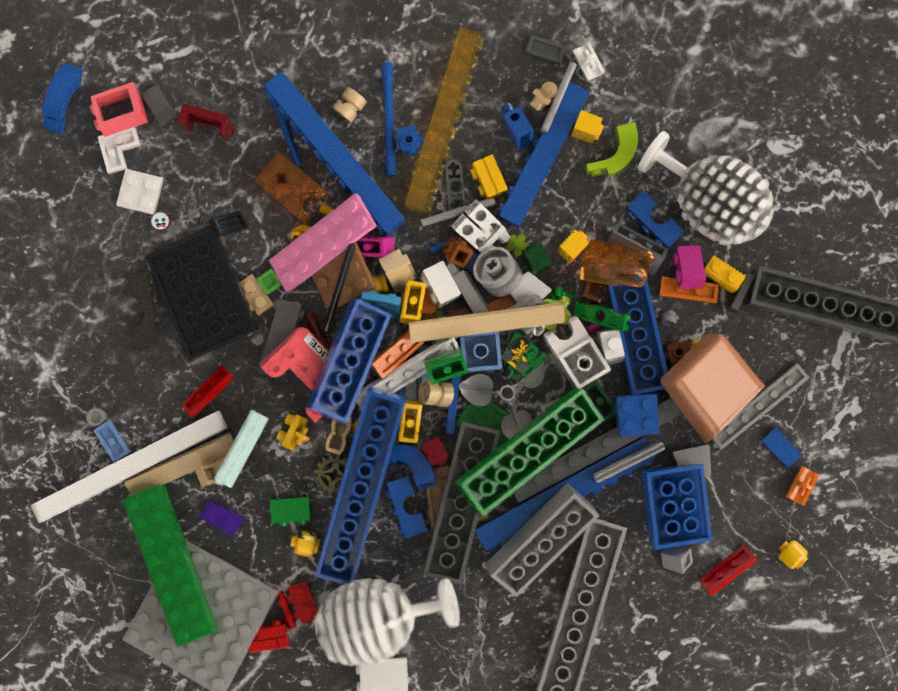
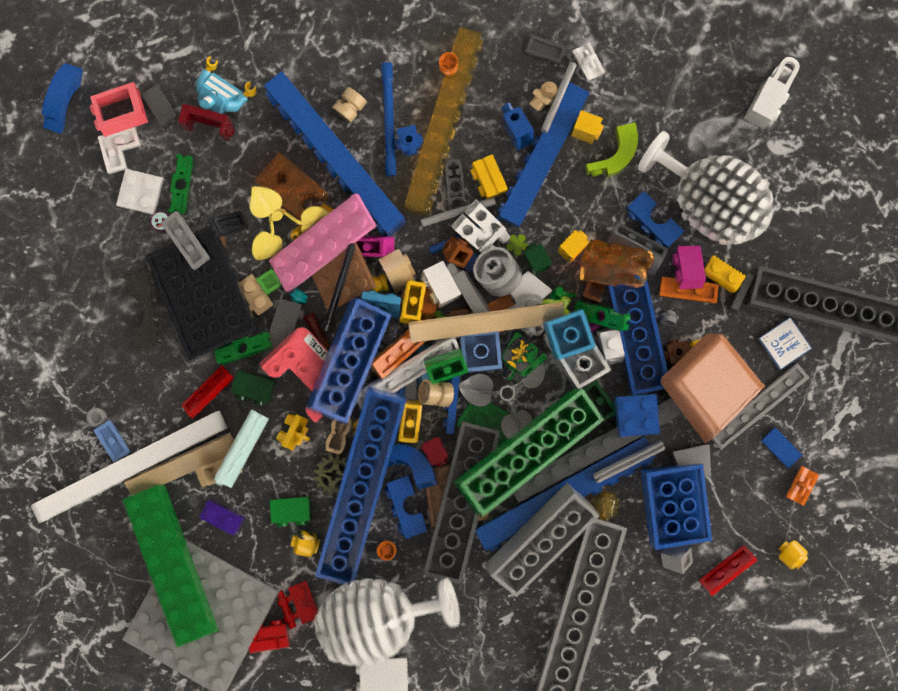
(183, 172): none -> green piece
(185, 240): none -> light grey plate
(218, 93): none -> medium azure torso
(253, 387): none -> dark green brick
(254, 346): none -> green piece
(268, 203): none -> light yellow plant
(288, 137): blue bar -> none
(298, 296): none -> teal plate
(384, 552): none -> orange wheel
(448, 60): none -> orange wheel
(569, 334): none -> dark azure brick
(606, 505): none -> clear yellow head
(772, 94): none -> white brick
(784, 343): none -> white tile

